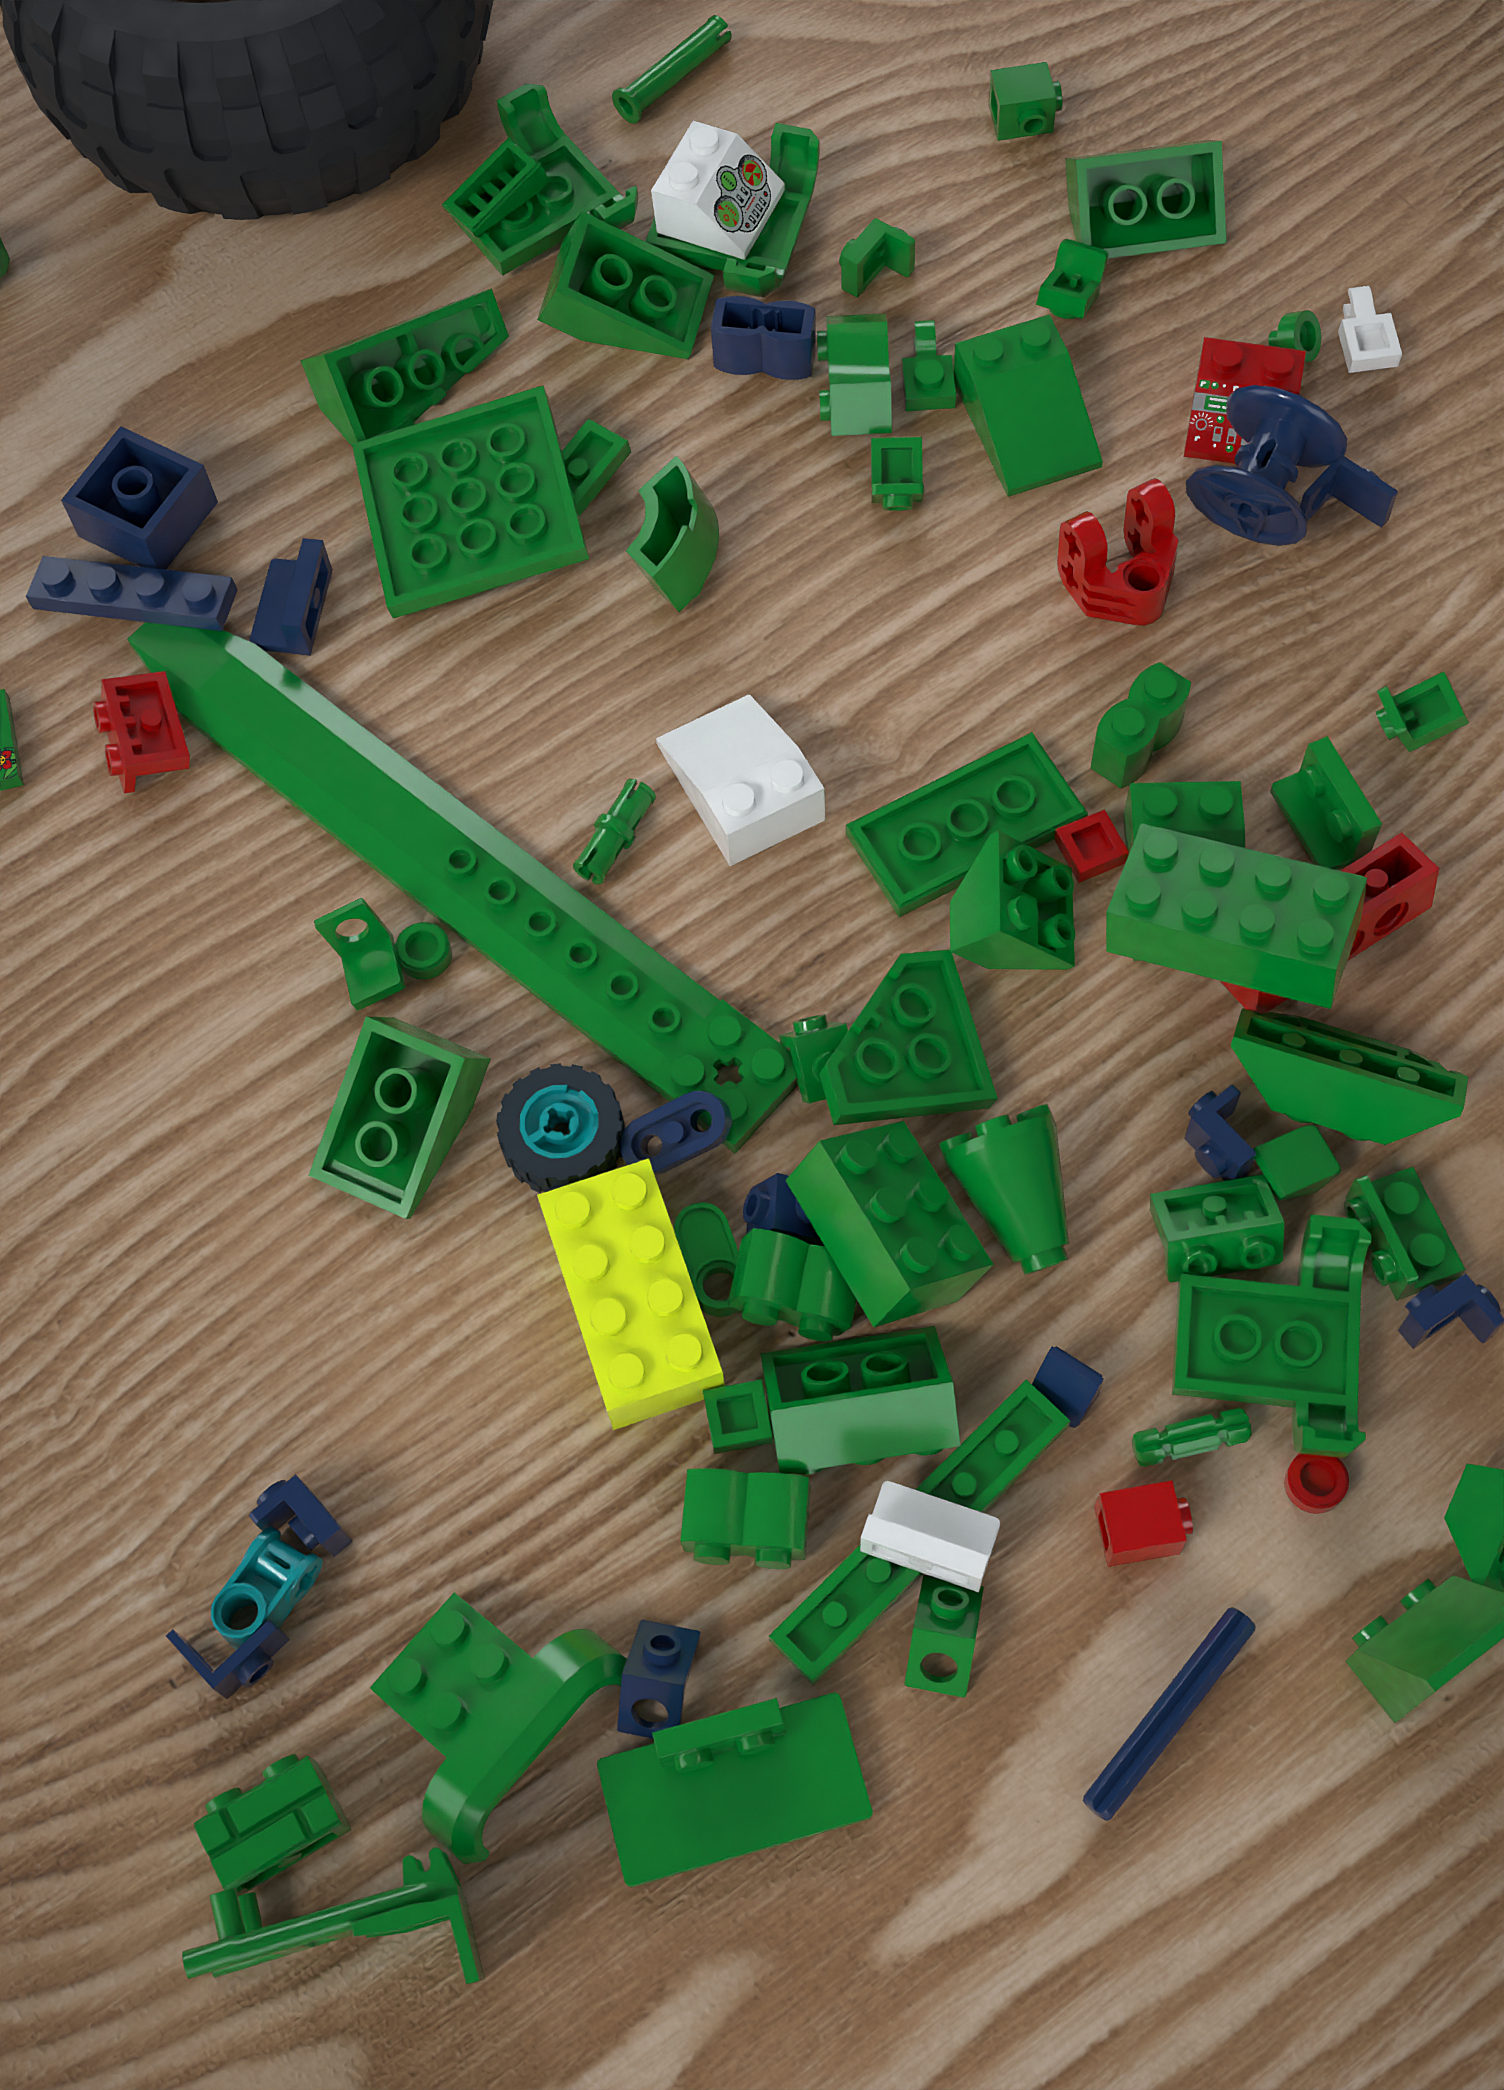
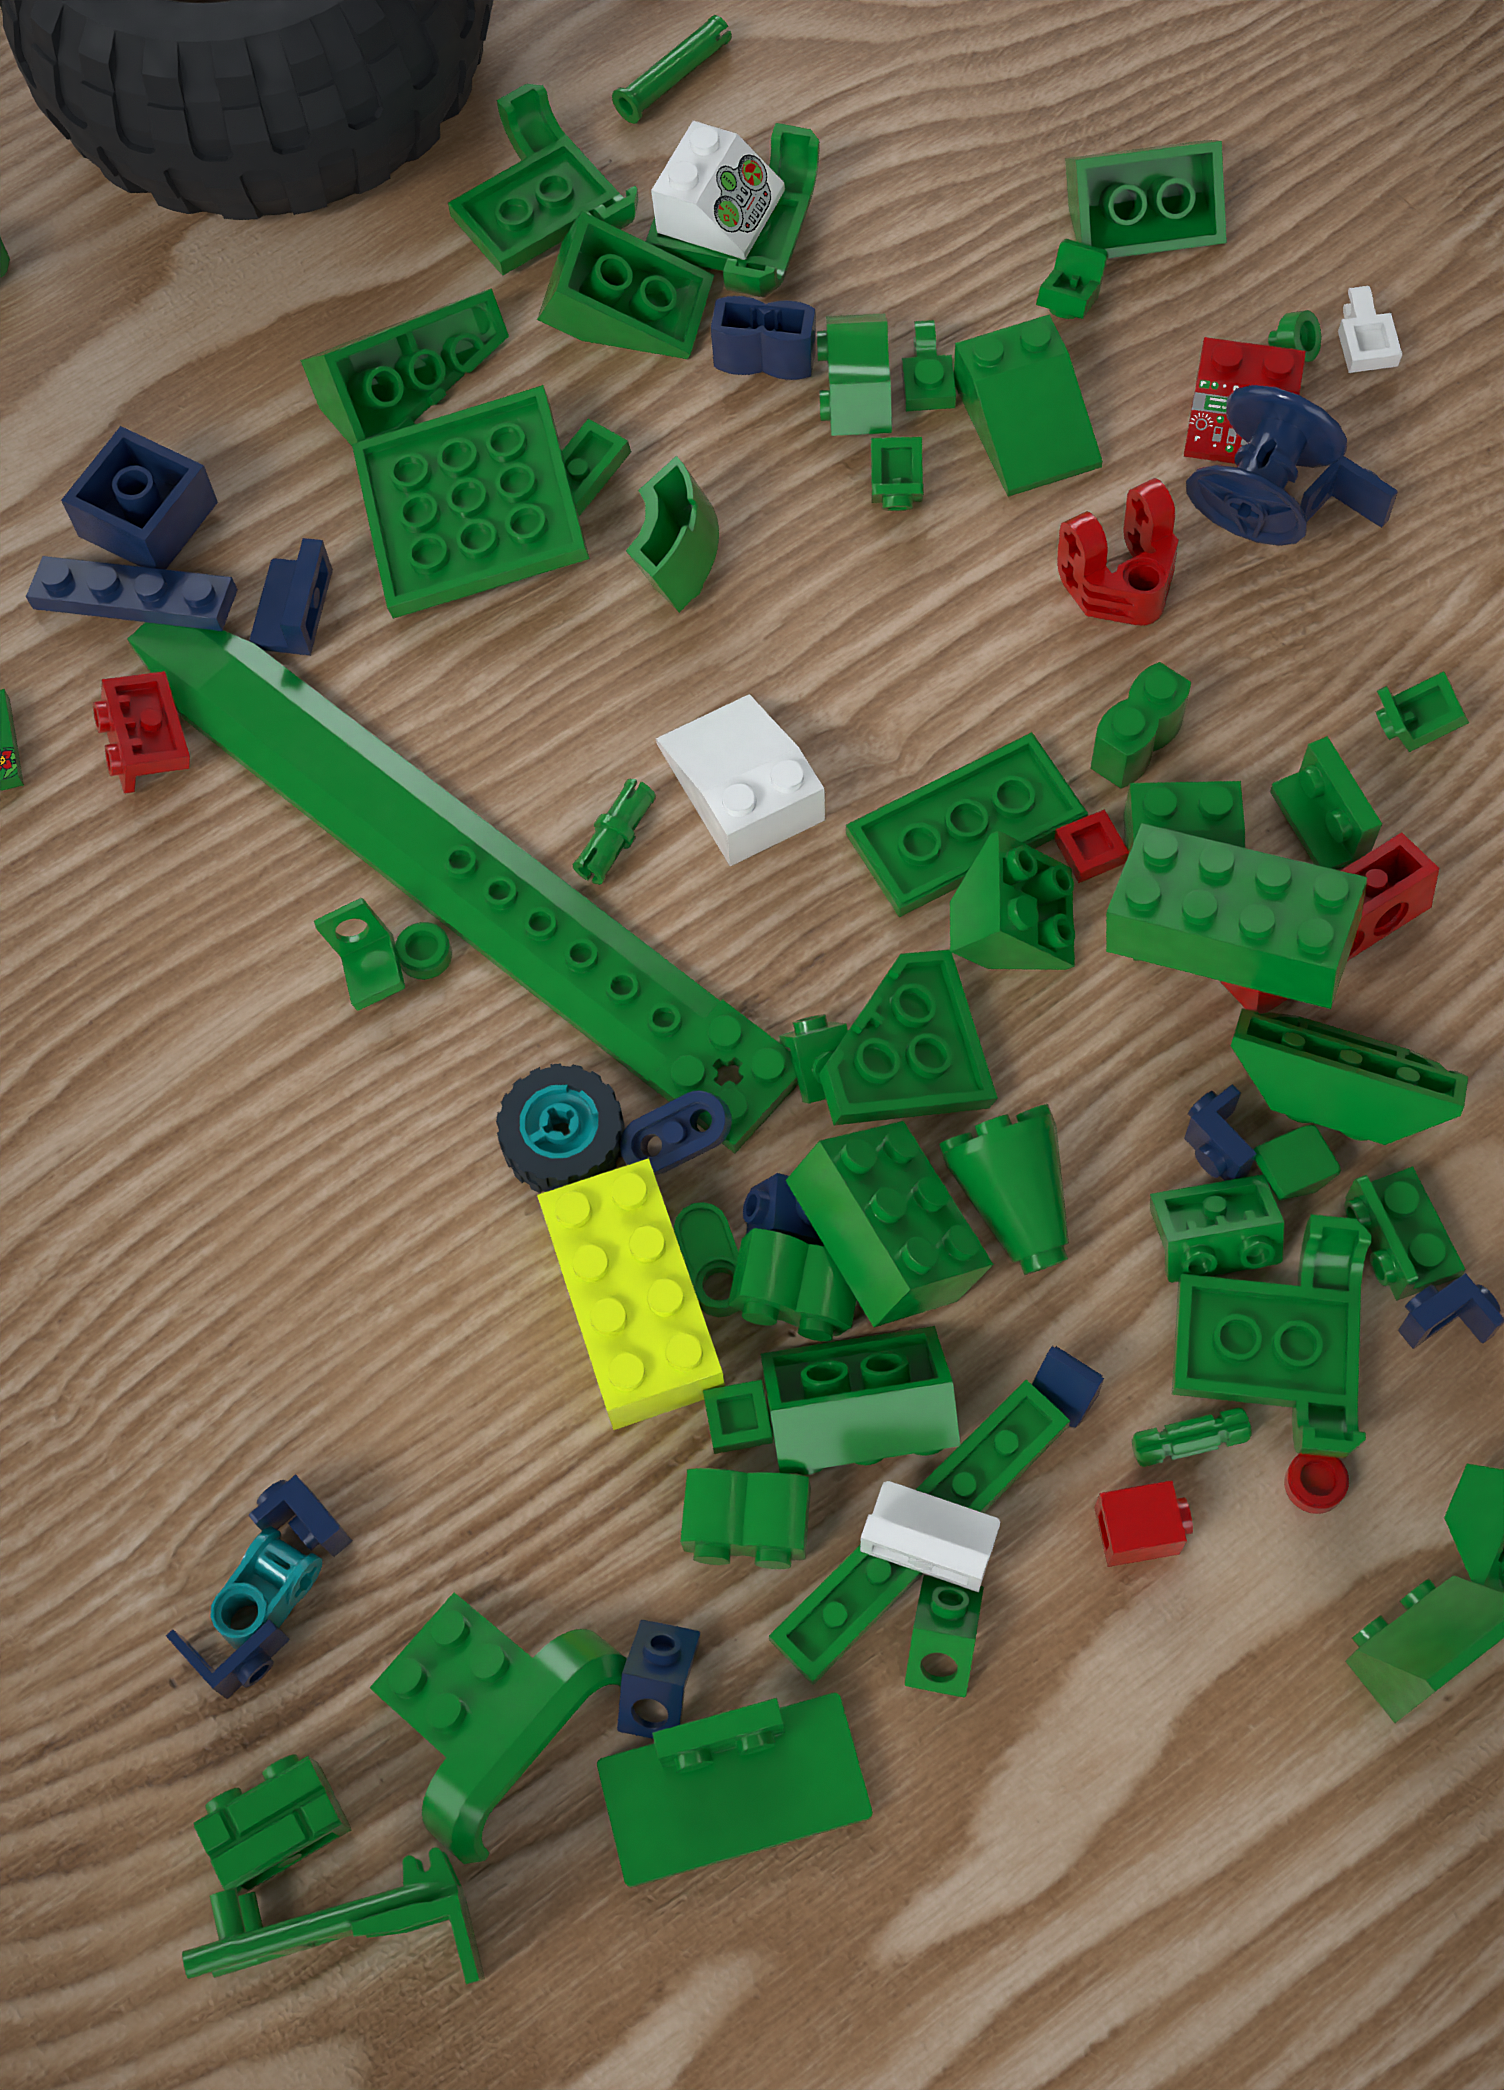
(397, 1114): green slope -> none
(497, 168): green slope -> none
(872, 251): green bracket -> none
(1023, 100): green brick -> none
(1168, 1714): dark blue axle -> none

